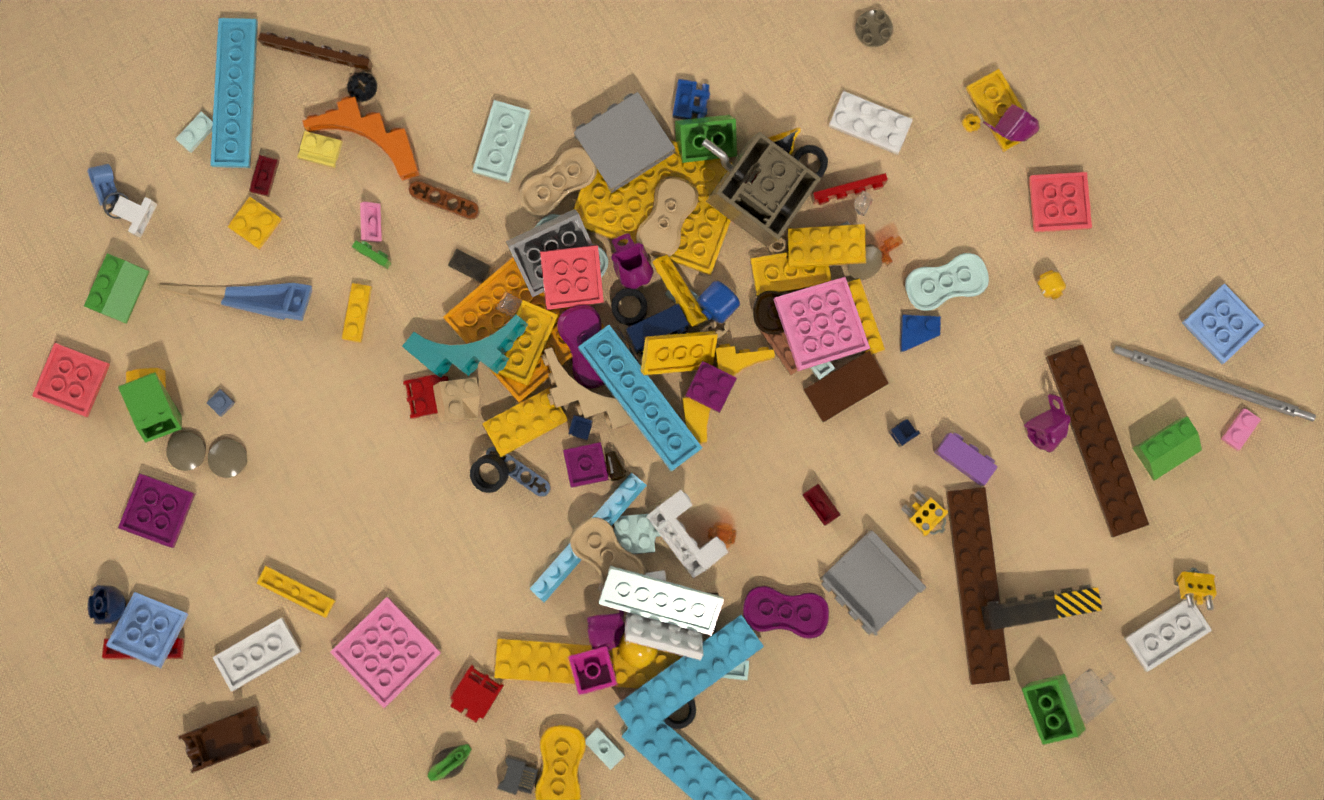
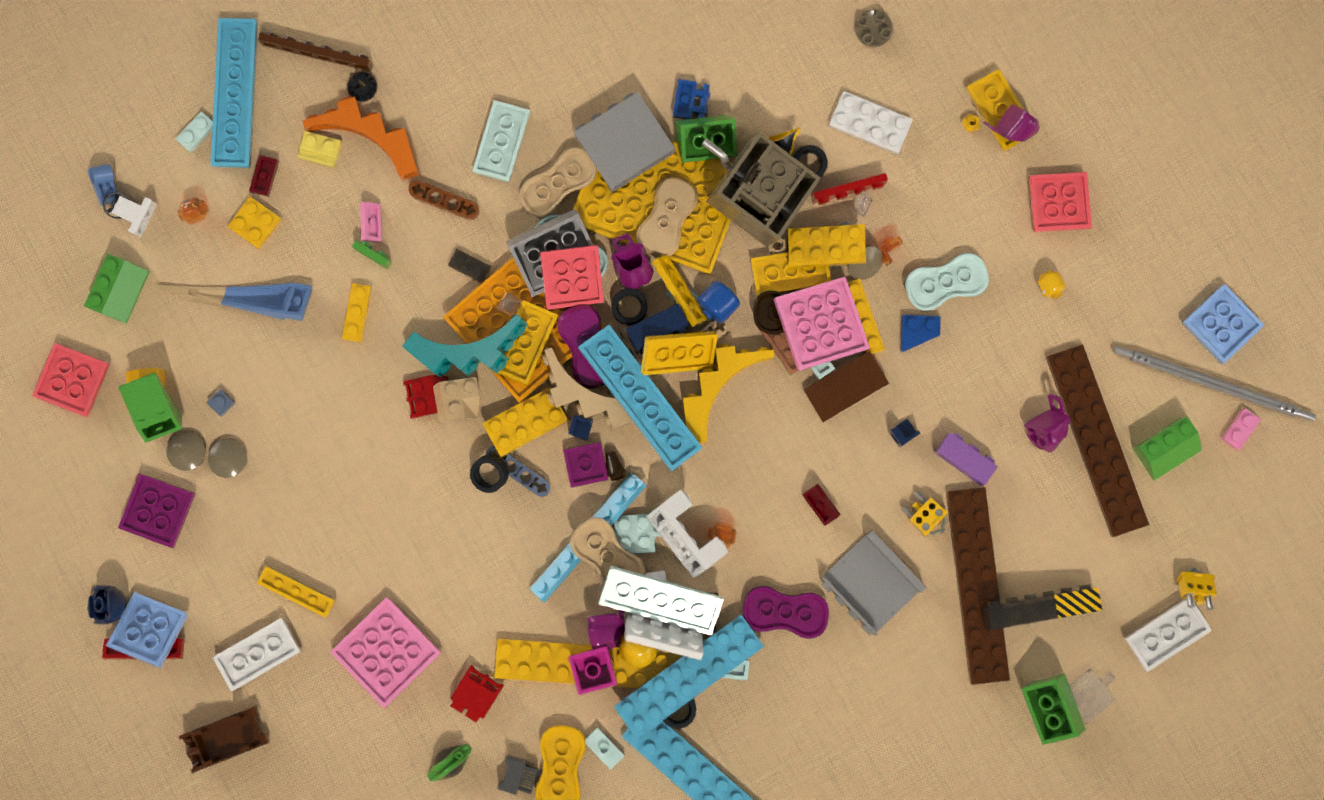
(193, 210): none -> clear orange head
(711, 387): magenta plate -> none

